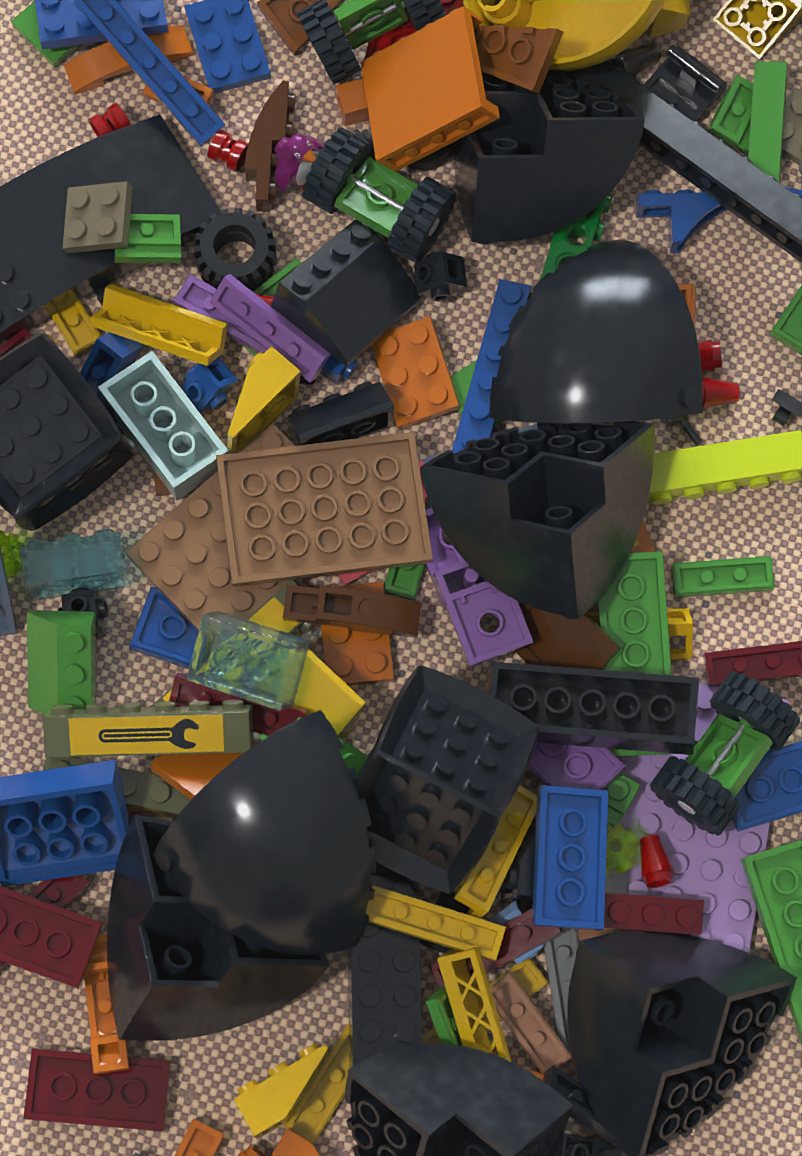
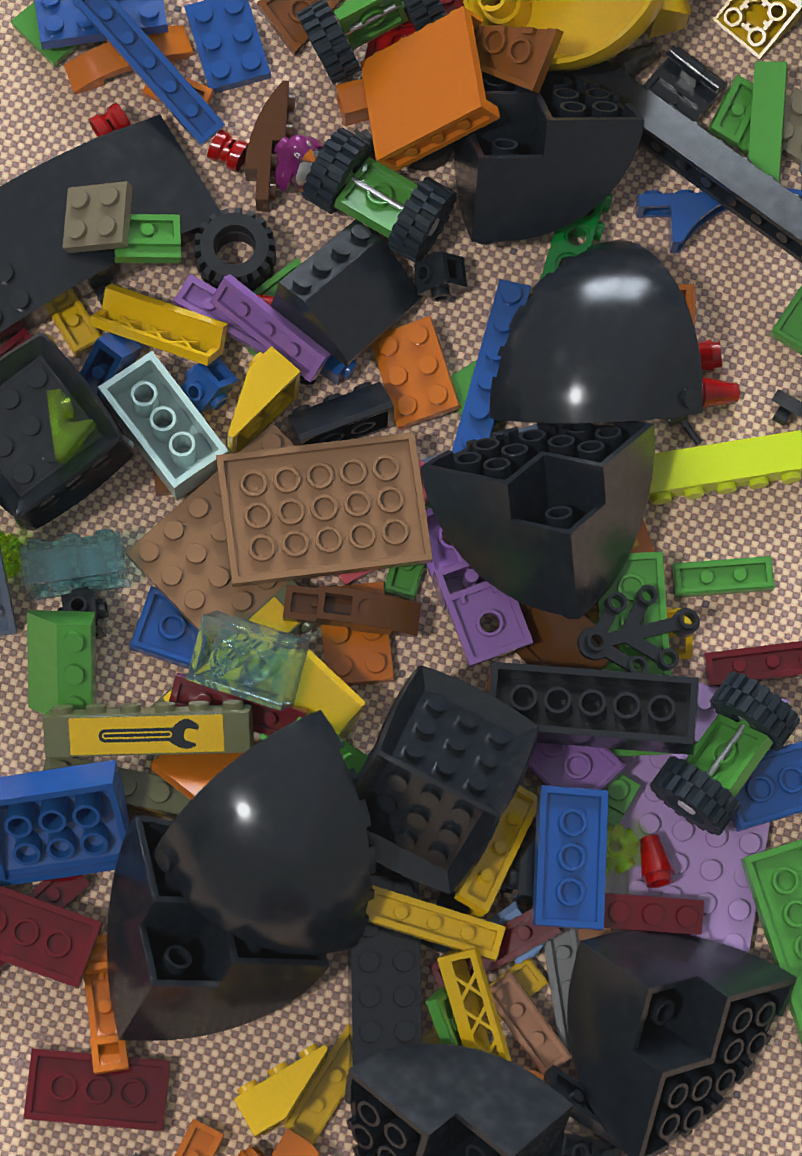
(66, 436): none -> clear neon green slope
(634, 634): none -> black plant

